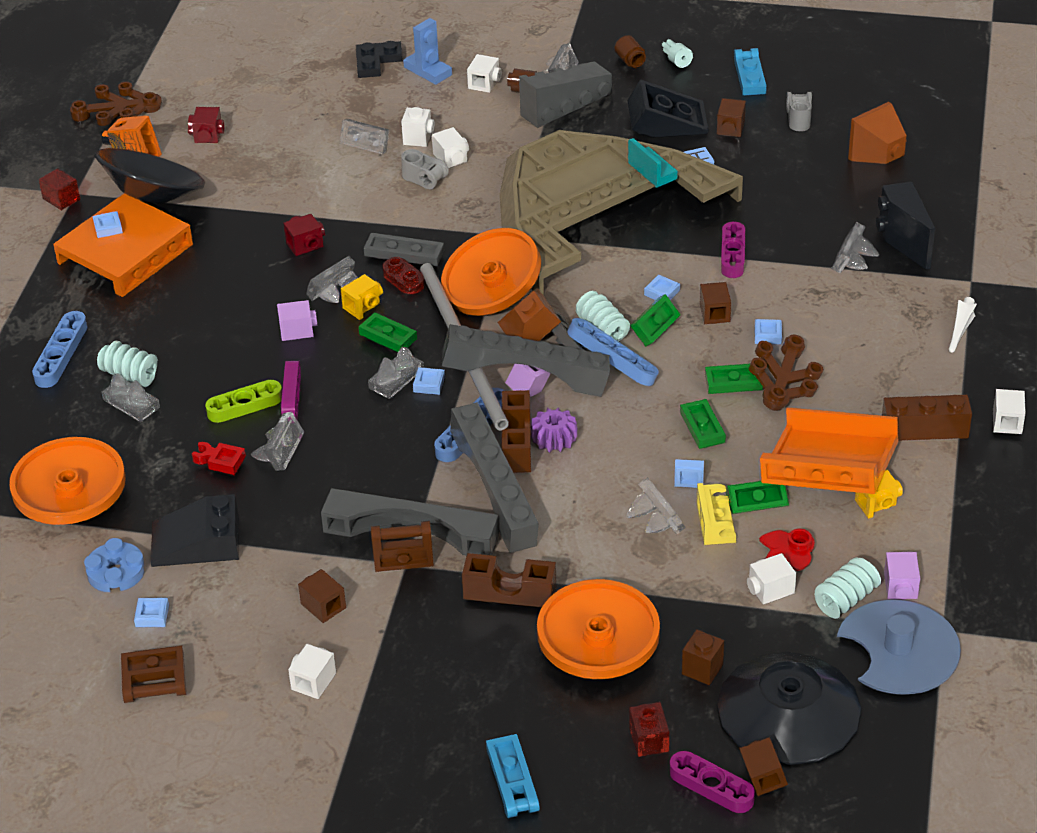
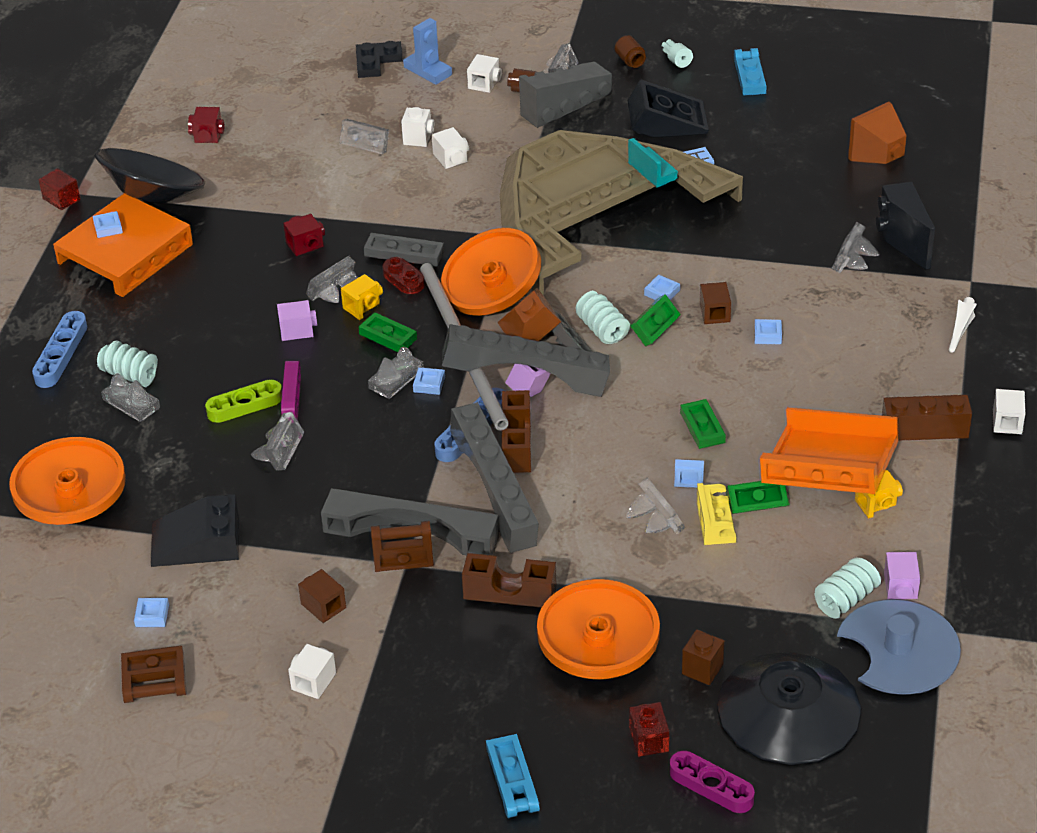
(114, 553): medium blue plate -> none
(117, 105): reddish brown plant -> none
(132, 134): orange torso -> none
(222, 458): red plate -> none
(420, 168): light grey piece -> none
(553, 429): medium lavender gear -> none
(619, 355): medium blue beam -> none
(731, 117): reddish brown brick -> none
(731, 379): green plate -> none
(733, 256): magenta beam -> none
(763, 766): reddish brown brick -> none
(771, 578): white brick -> none
(775, 395): reddish brown plant -> none
(794, 546): red plate -> none
(799, 110): light grey piece -> none

